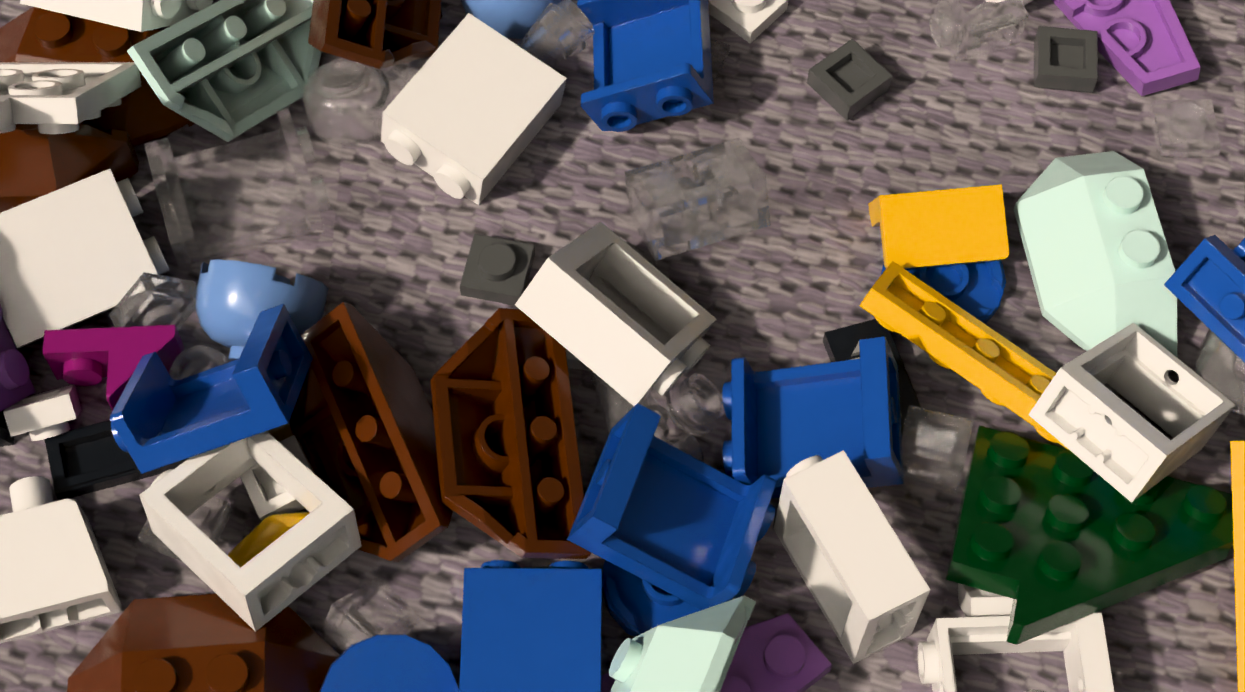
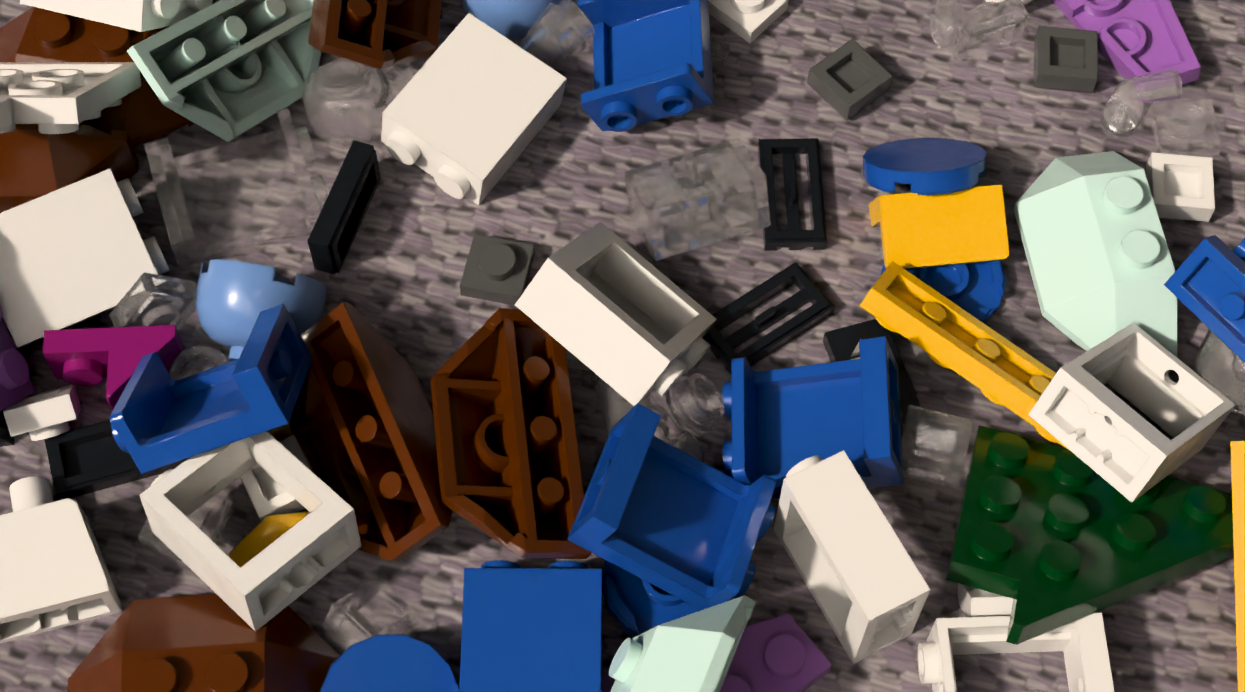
(344, 208): none -> black tile
(724, 348): none -> black tile
(793, 236): none -> black tile
(926, 163): none -> blue tile
(1133, 99): none -> clear arm
(1181, 186): none -> white plate

